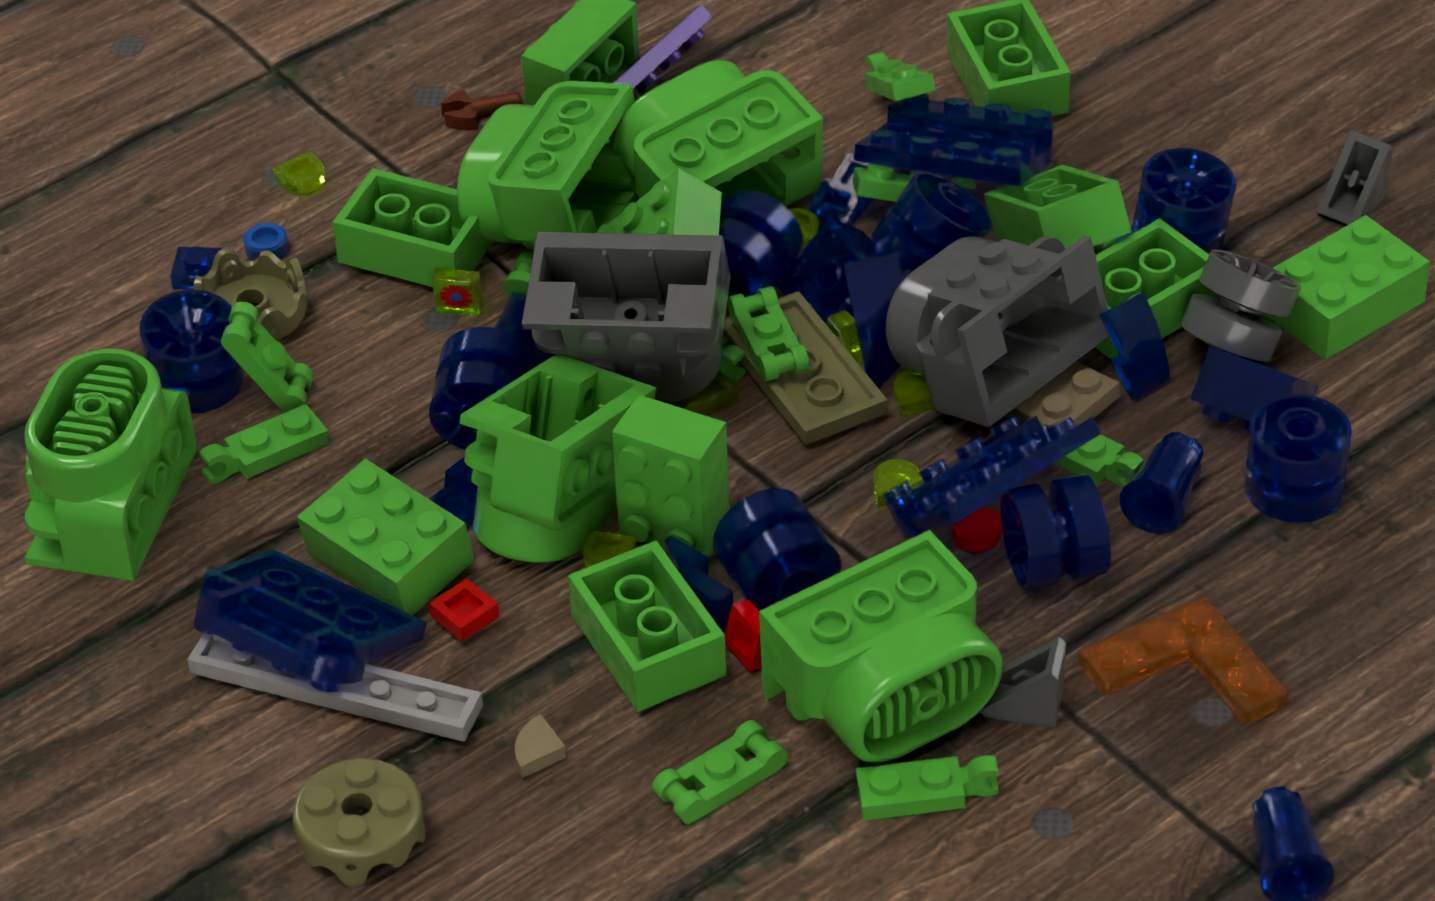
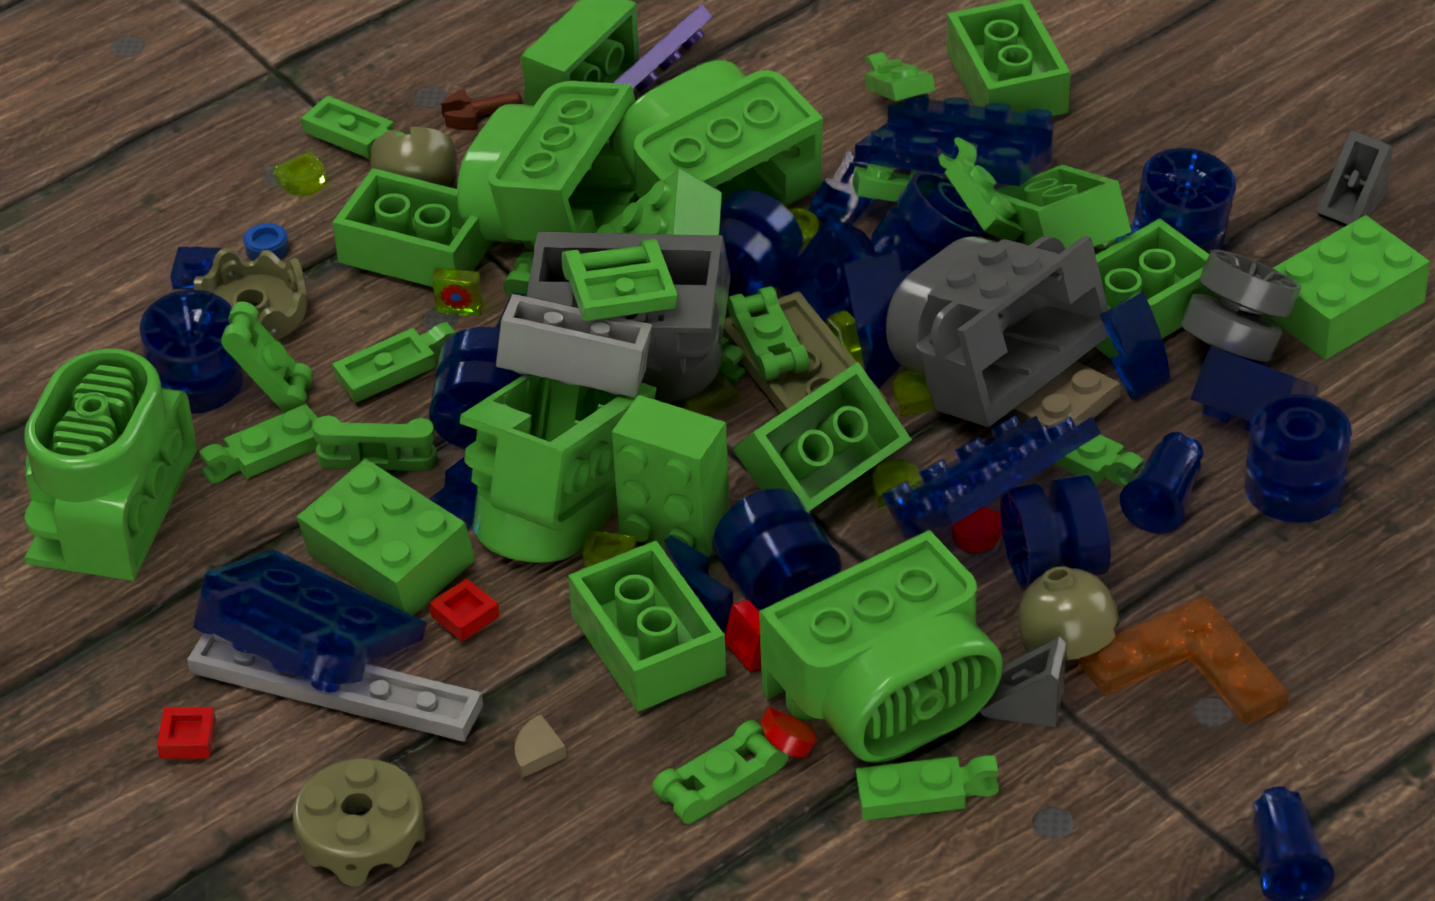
(186, 733): none -> red plate
(345, 125): none -> bright green plate
(348, 444): none -> bright green plate
(391, 361): none -> bright green plate
(419, 155): none -> olive cylinder
(558, 345): none -> light grey brick
(620, 281): none -> bright green plate
(788, 733): none -> red tile
(824, 439): none -> bright green brick
(977, 191): none -> bright green plate
(1070, 607): none -> olive cylinder

